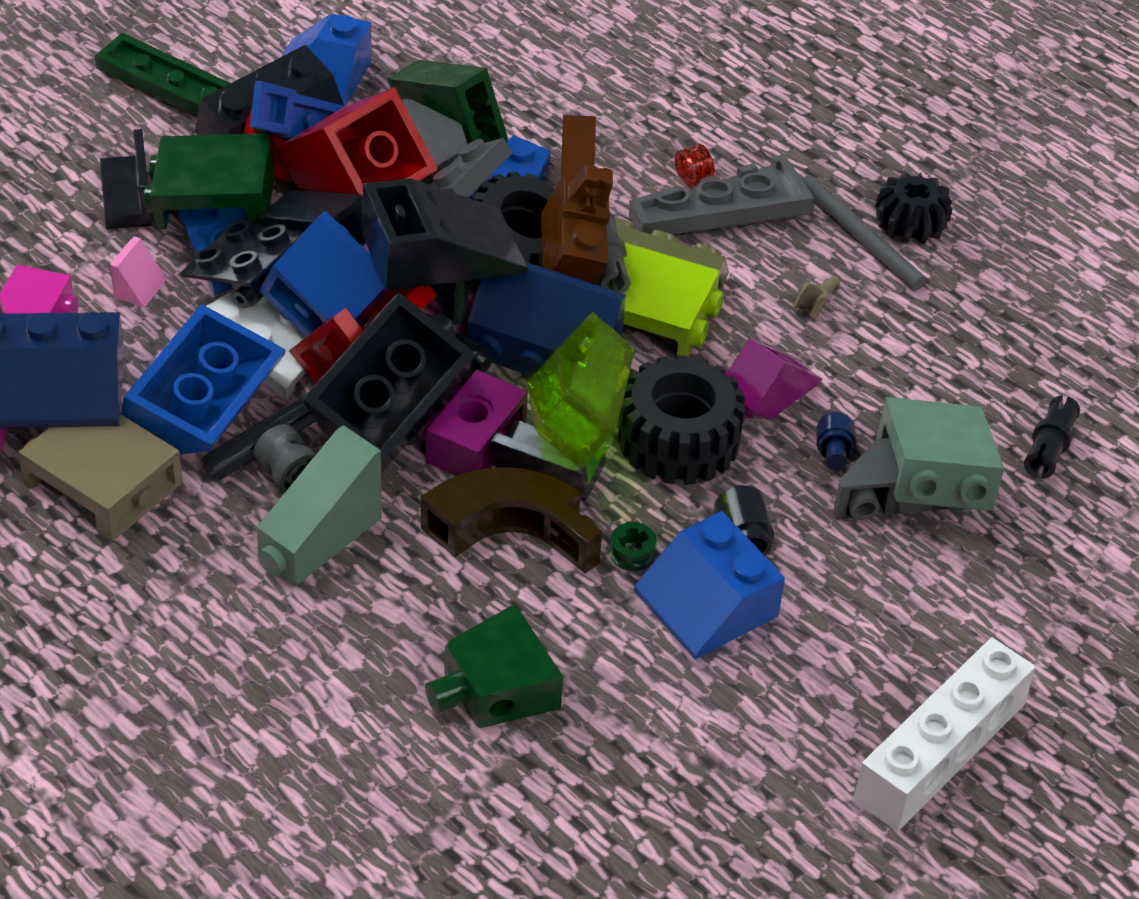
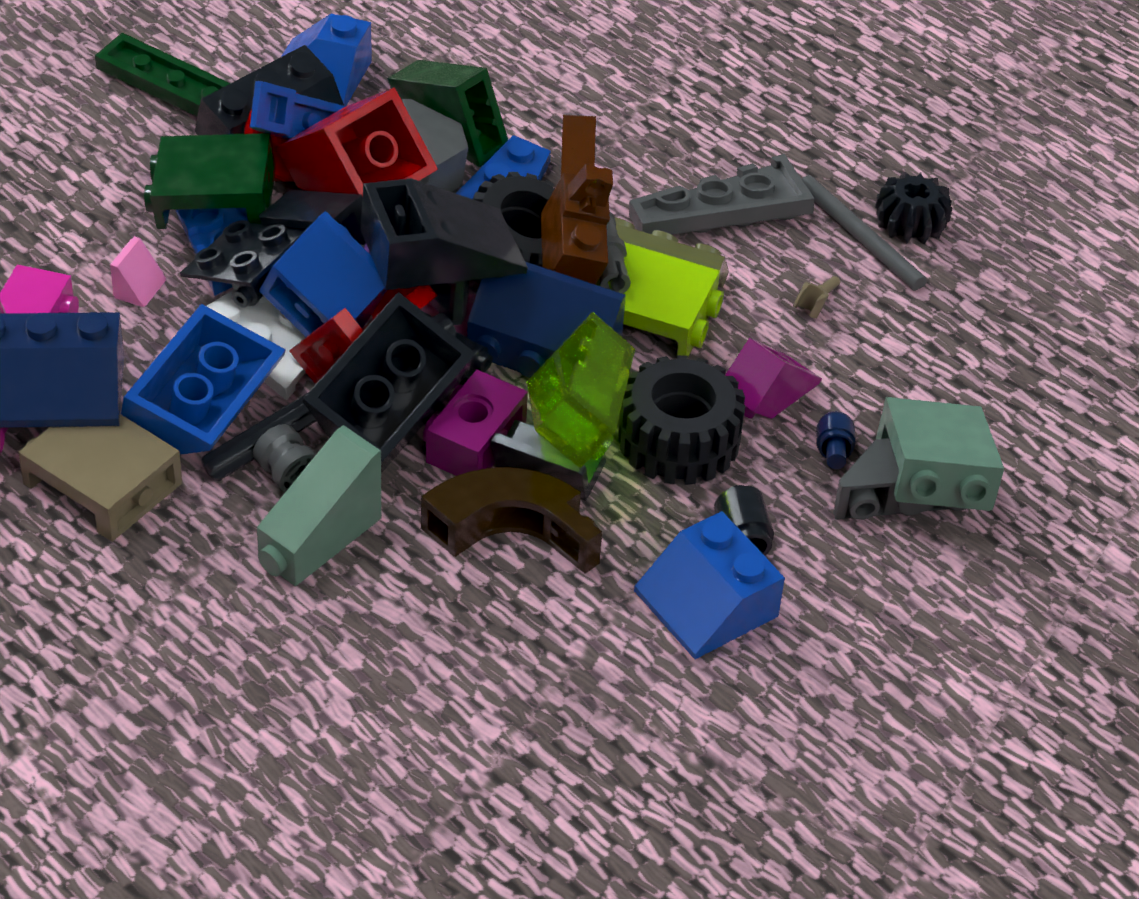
(124, 188): black panel -> none
(472, 167): dark grey slope -> none
(497, 672): dark green torso -> none
(633, 533): dark green bush -> none
(694, 164): clear red bush -> none
(943, 734): white brick -> none
(1052, 437): black pin -> none

